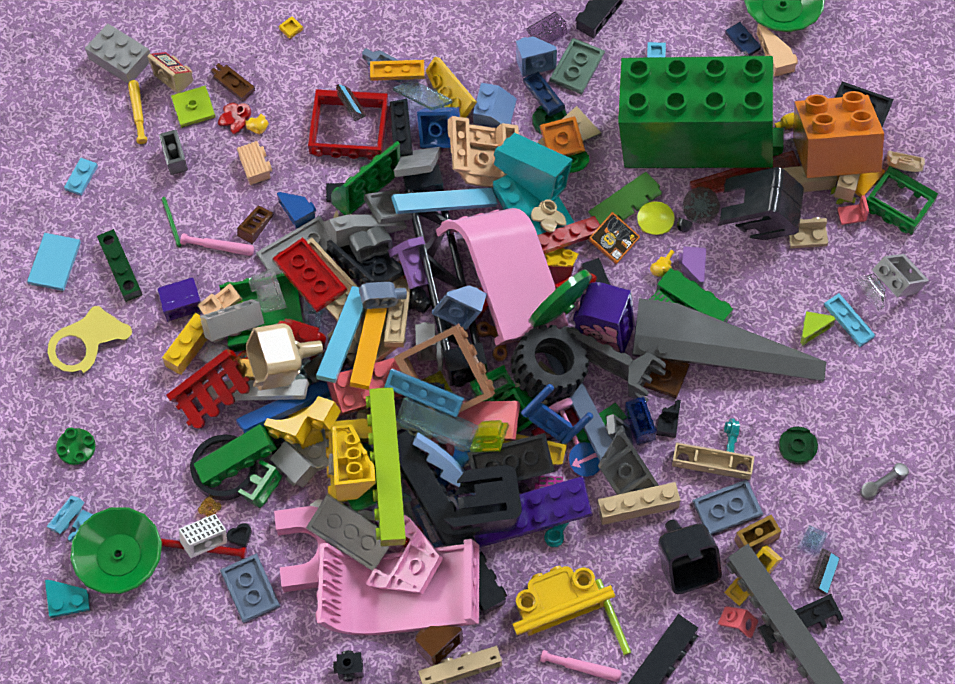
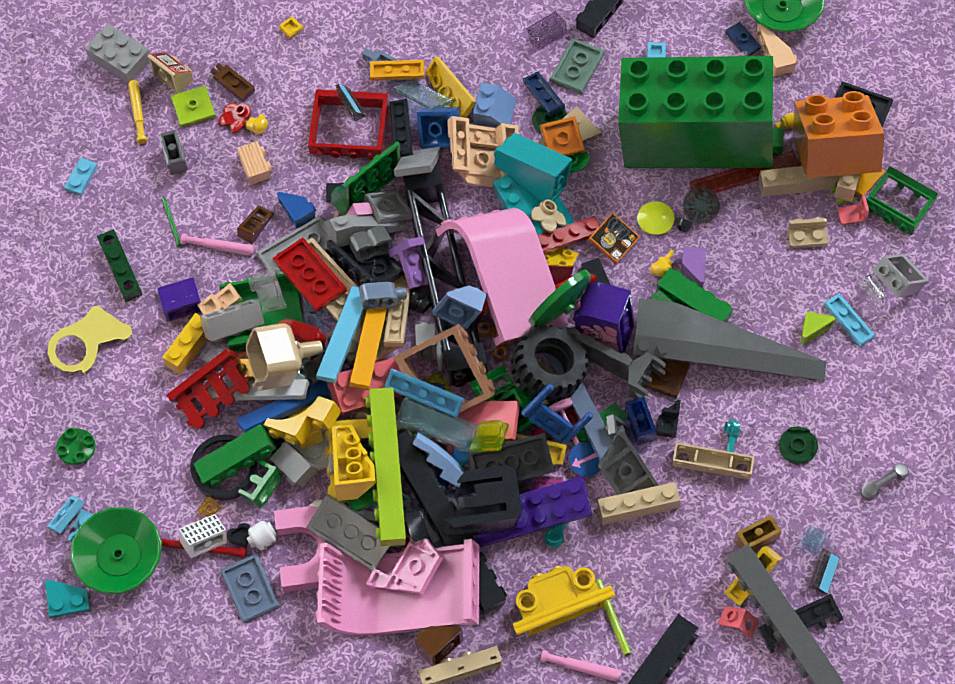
(54, 261): medium azure tile -> none
(262, 535): none -> white head
(349, 666): black brick -> none
(360, 209): none -> bright pink slope
(416, 524): none -> black piece
(444, 200): medium azure tile -> none
(535, 55): medium blue slope -> none
(629, 196): bright green windscreen -> none
(689, 557): black piece -> none
(728, 507): sand blue tile -> none
(768, 195): black piece -> none
(905, 161): tan tile -> none

